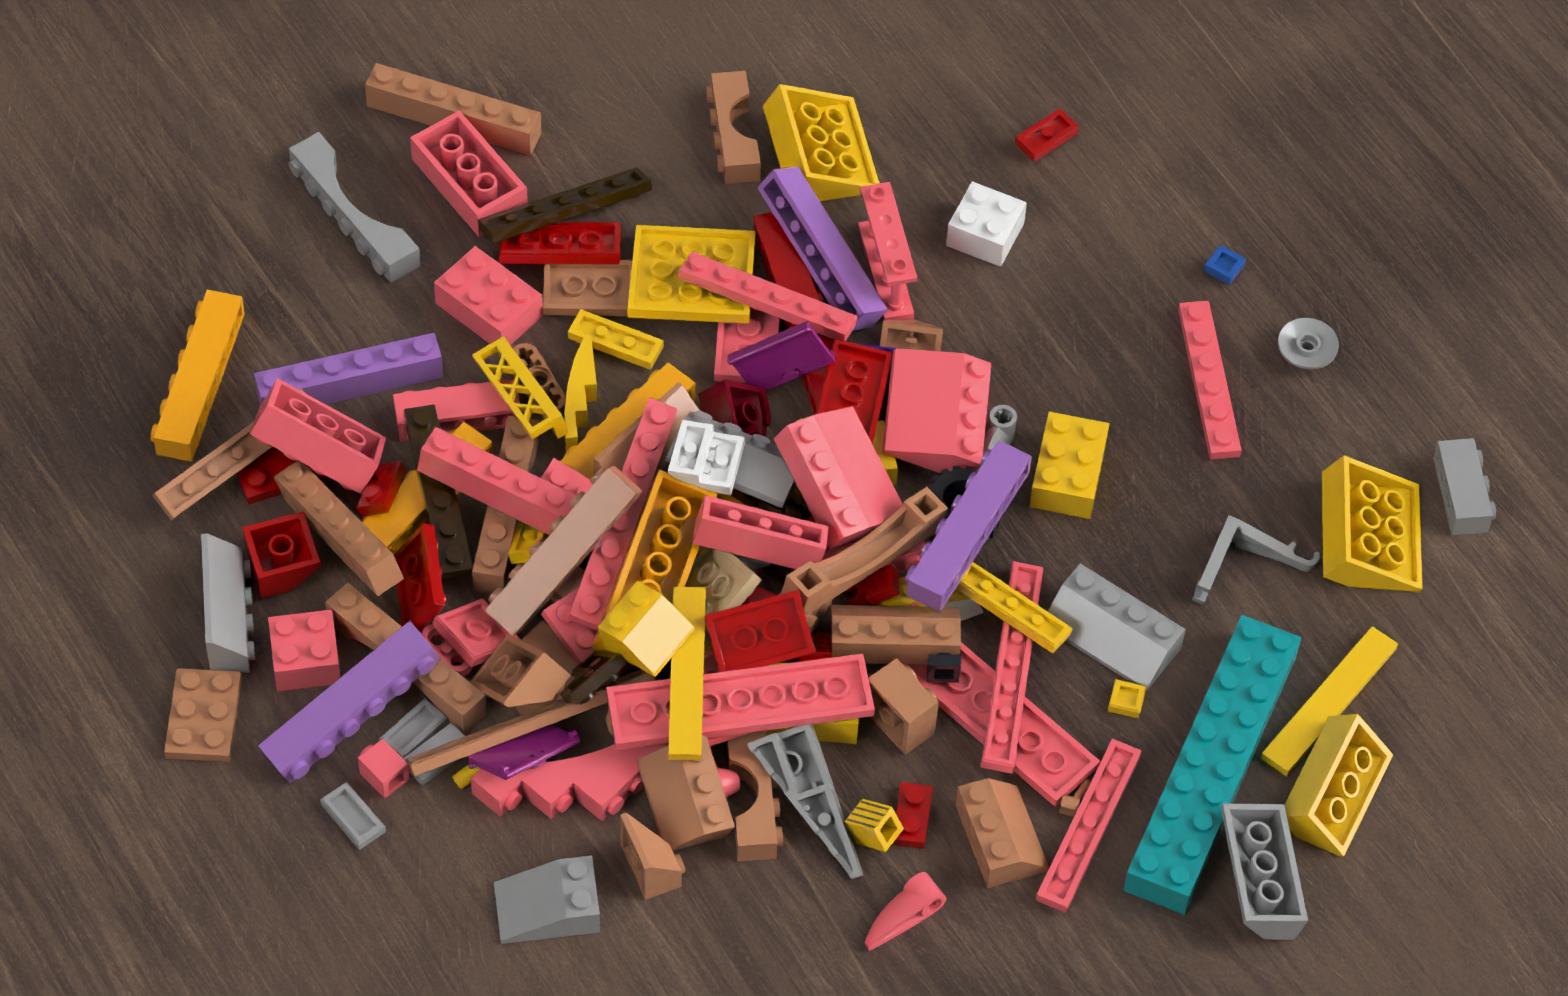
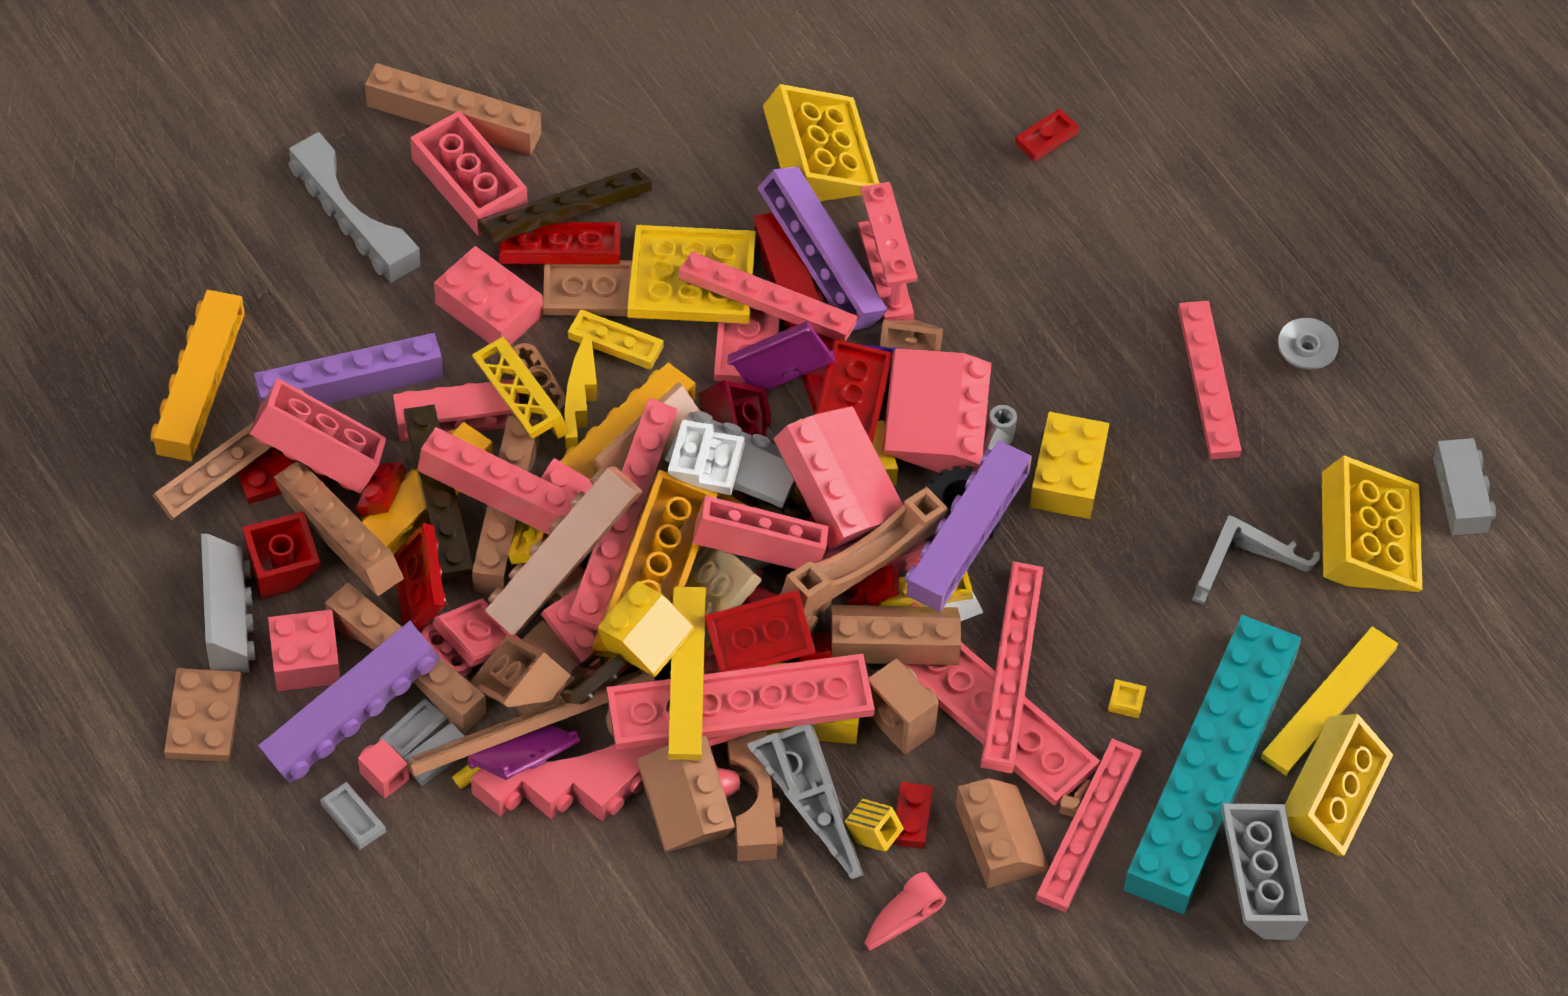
(548, 901): light grey slope -> none
(649, 858): nougat slope -> none
(738, 154): nougat arch -> none
(943, 668): black plate -> none
(986, 224): white brick -> none
(1014, 608): yellow tile -> none
(1116, 627): light grey slope -> none
(1224, 265): blue plate -> none

